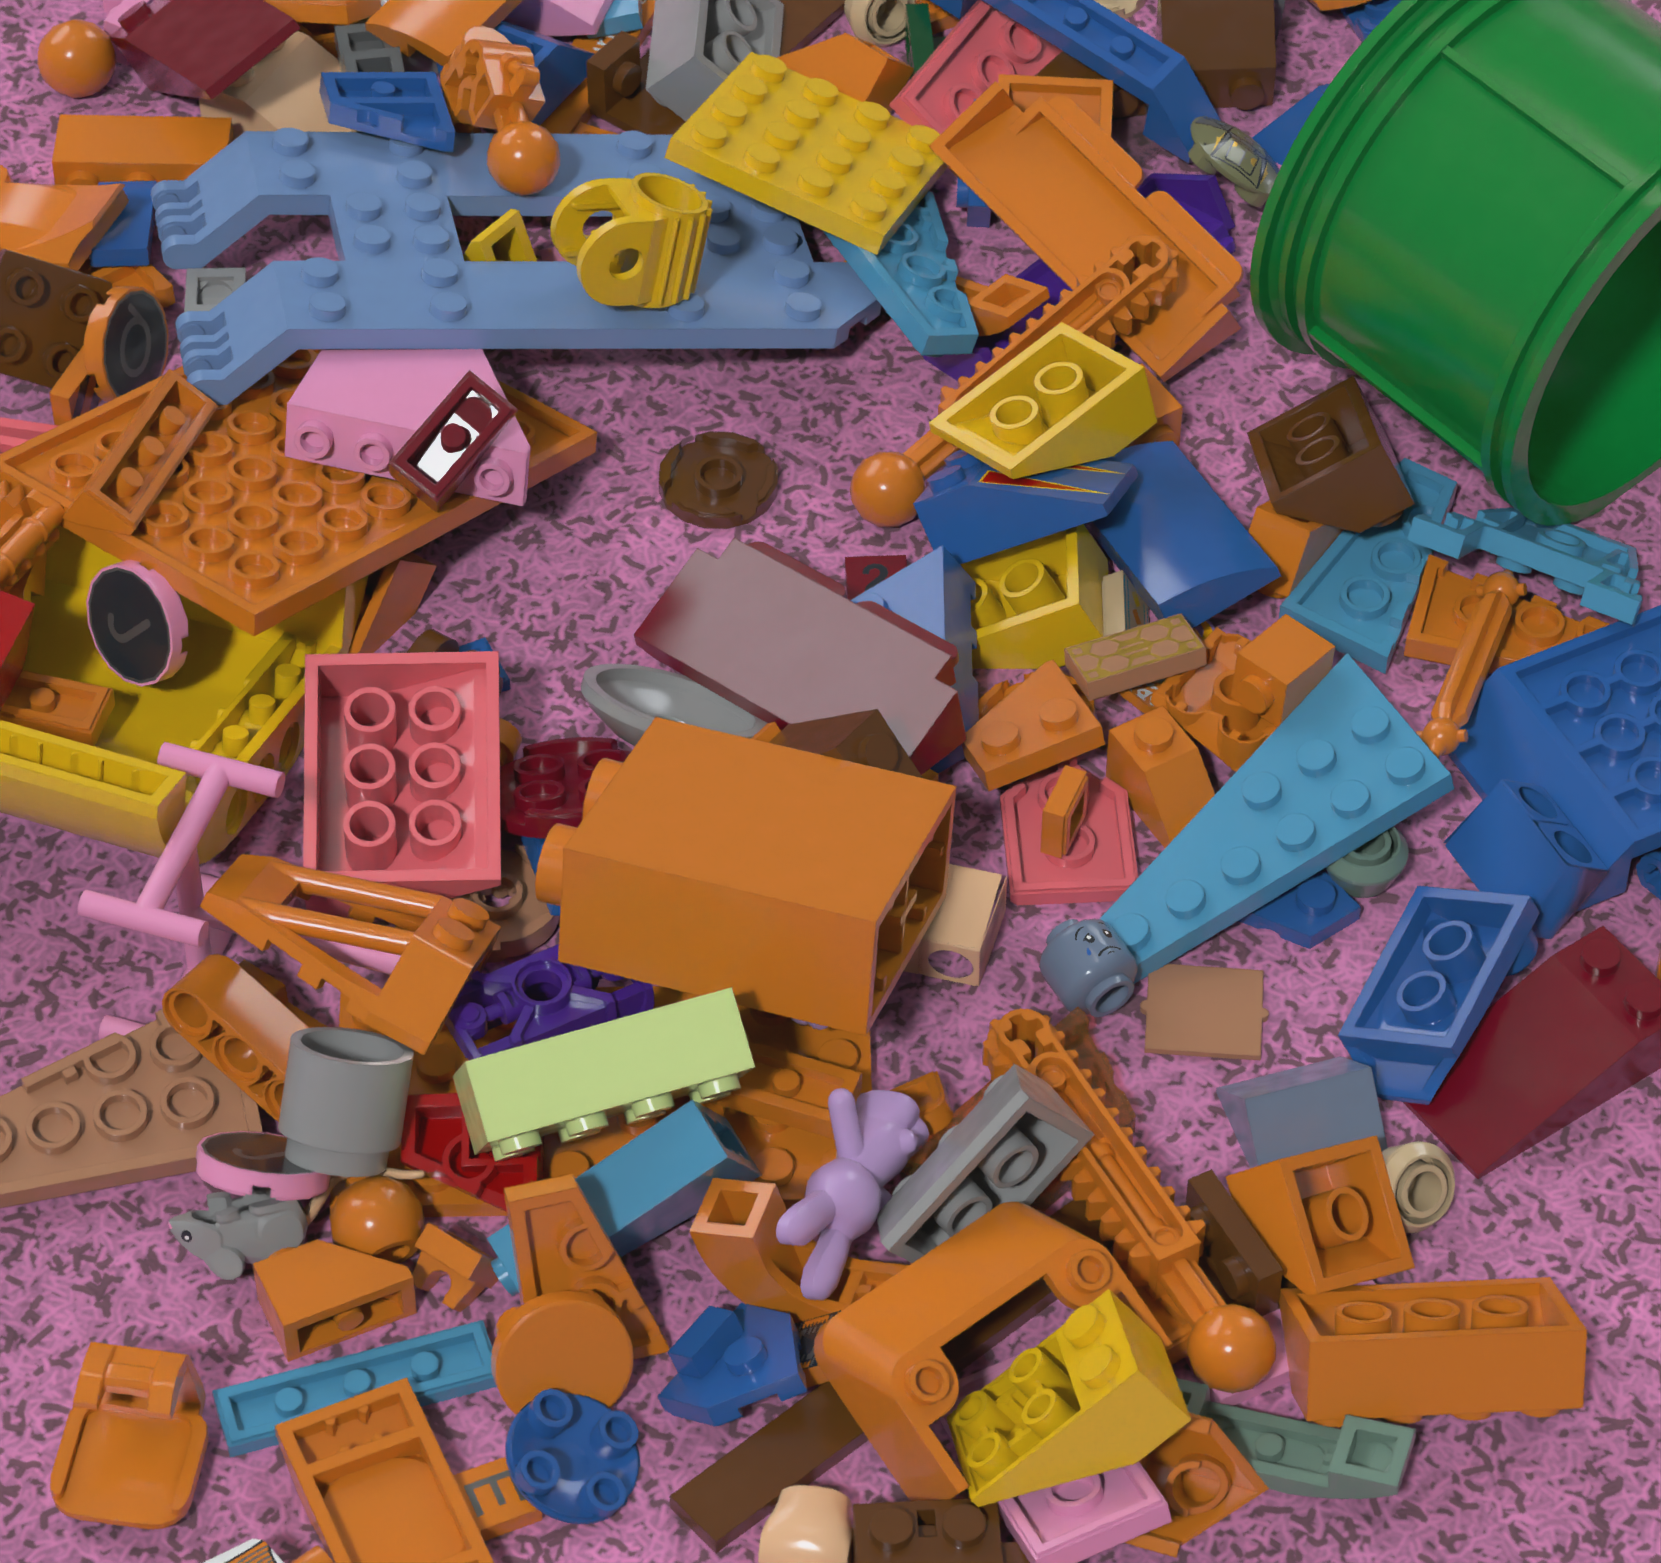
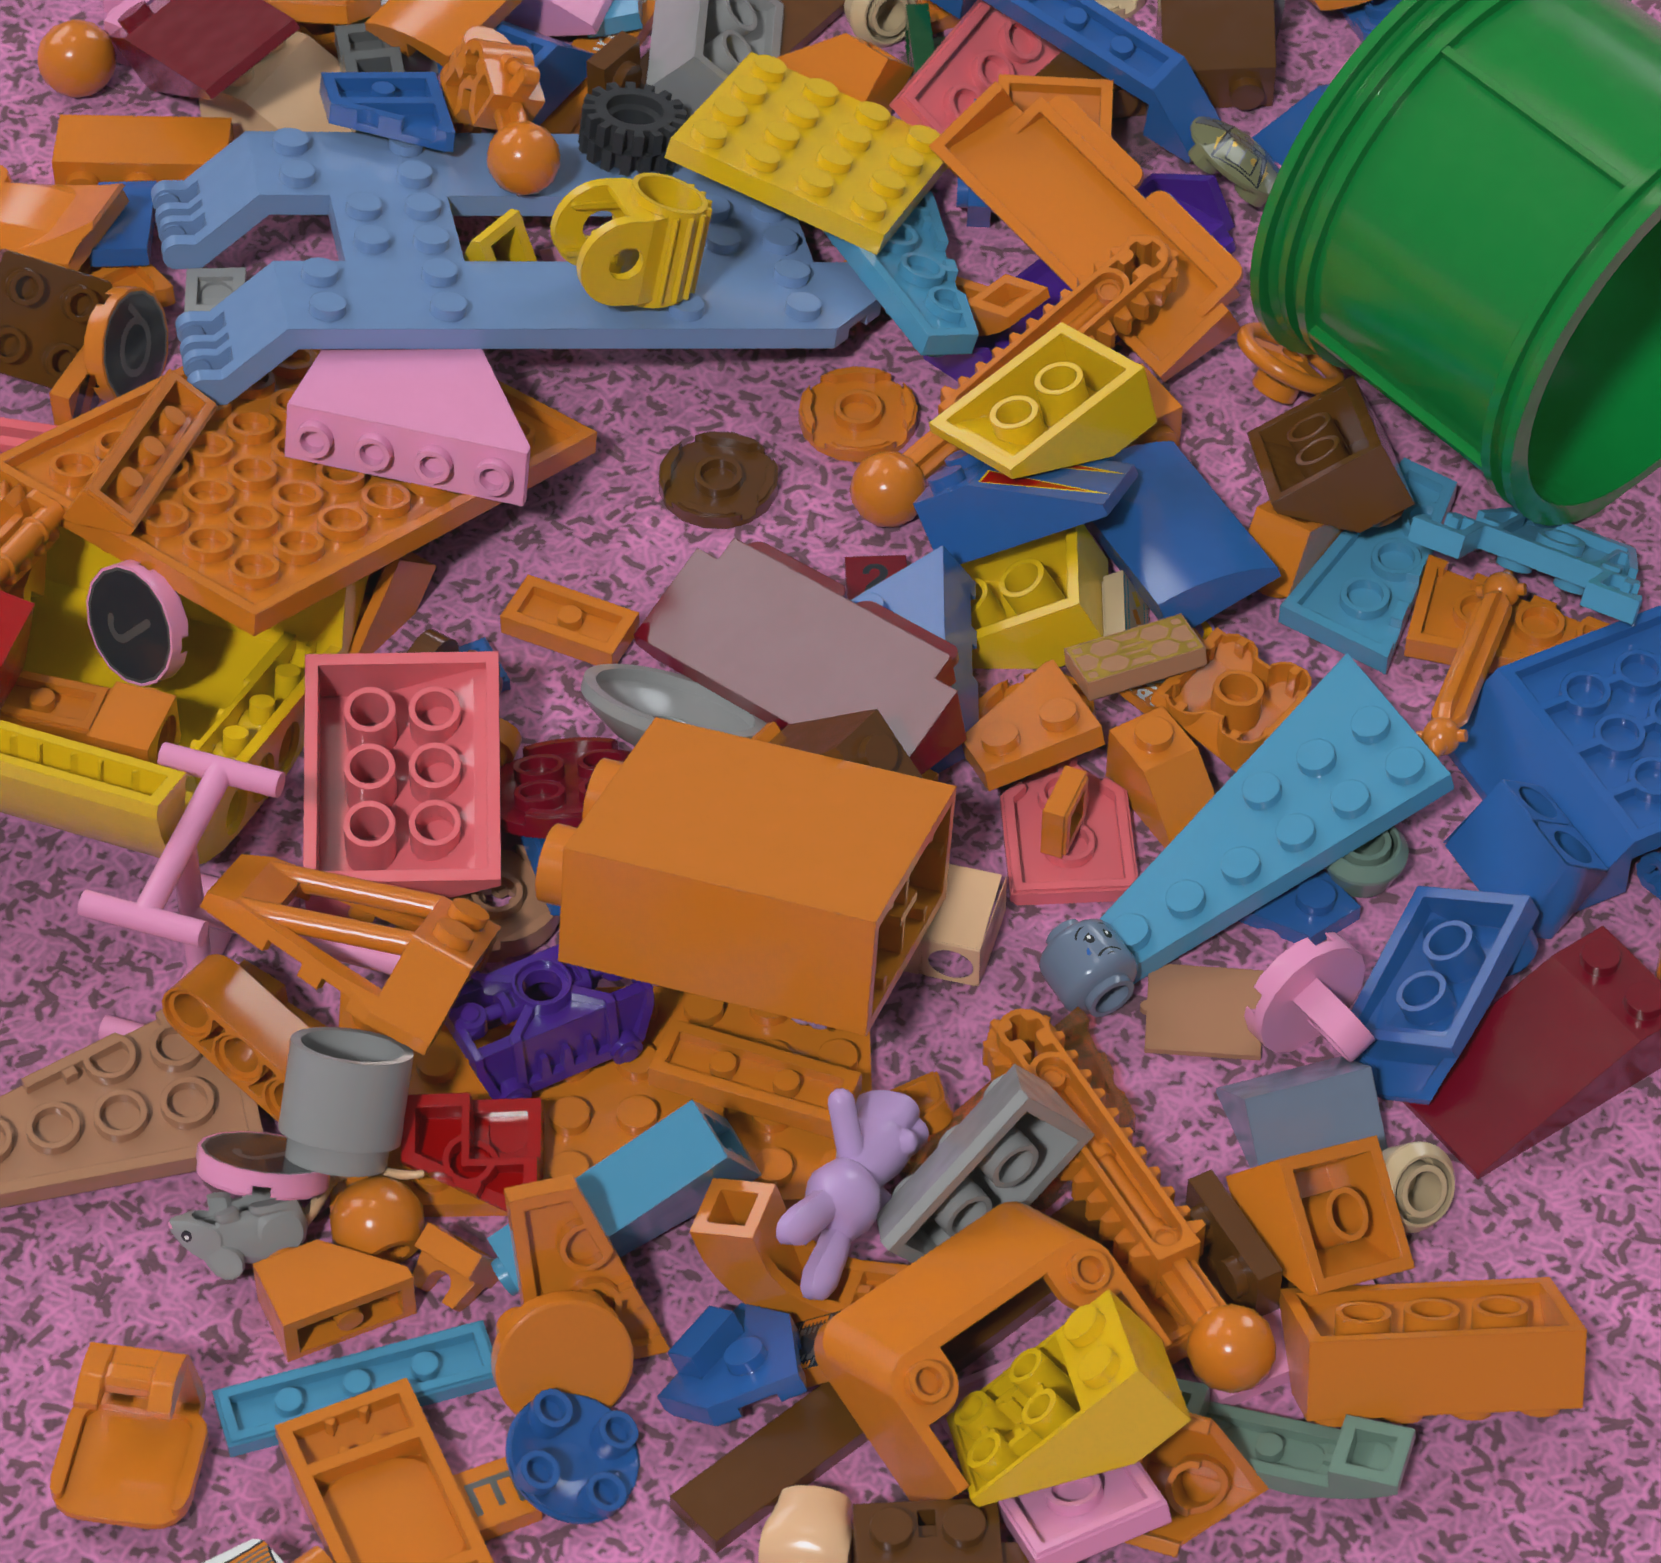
(136, 722): none -> orange brick
(451, 441): dark red slope -> none
(569, 622): none -> orange plate
(602, 1072): yellowish green brick -> none
(629, 127): none -> black tyre
(857, 428): none -> orange tile
(1280, 669): orange brick -> none
(1282, 371): none -> orange piece
(1310, 996): none -> bright pink tile

